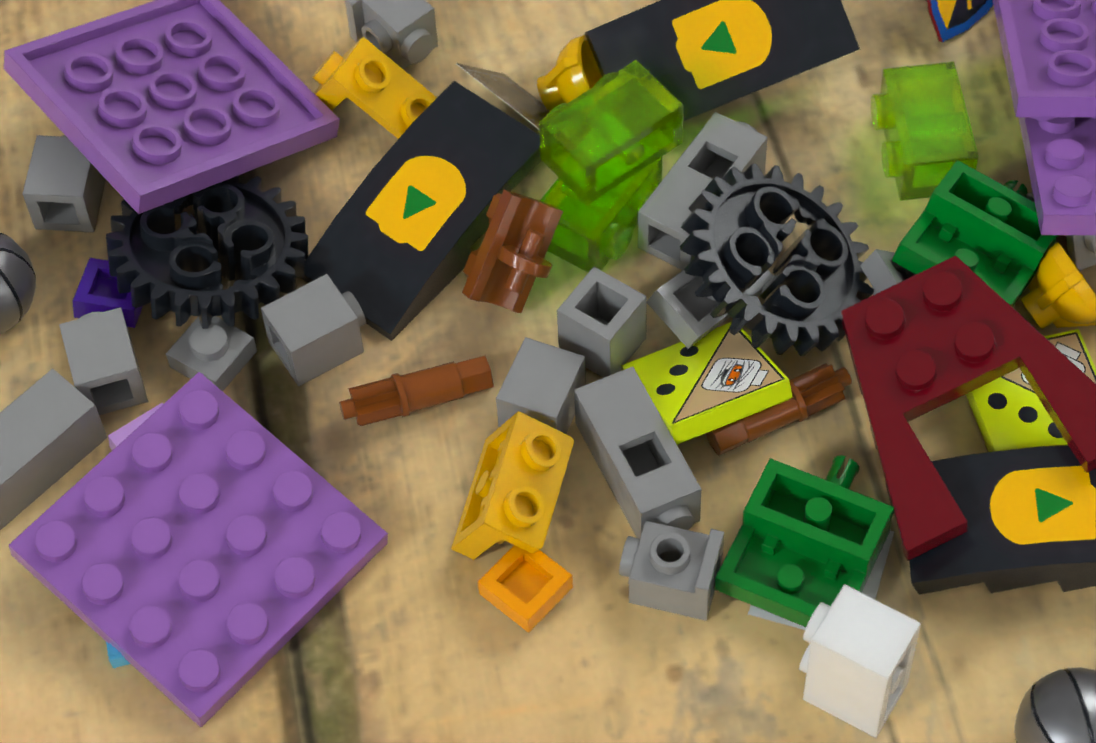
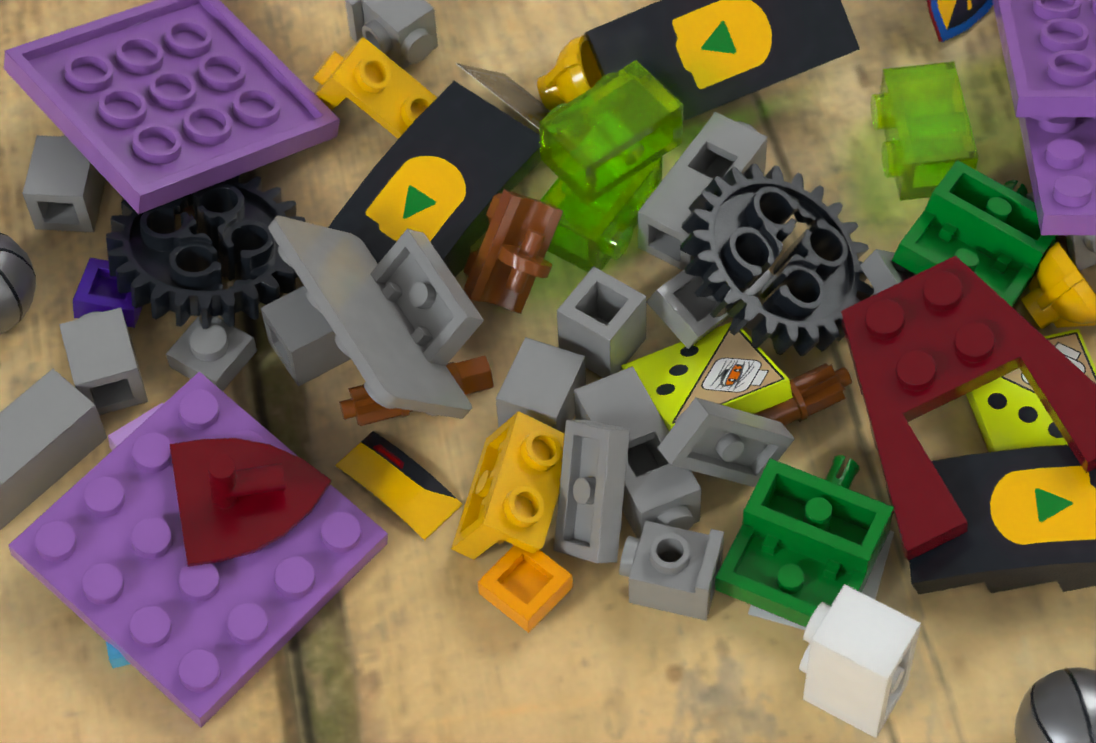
(240, 496): none -> dark red shield
(389, 317): none -> light grey bracket
(400, 484): none -> yellow sticker
(591, 490): none -> light grey plate
(724, 442): none -> light grey plate

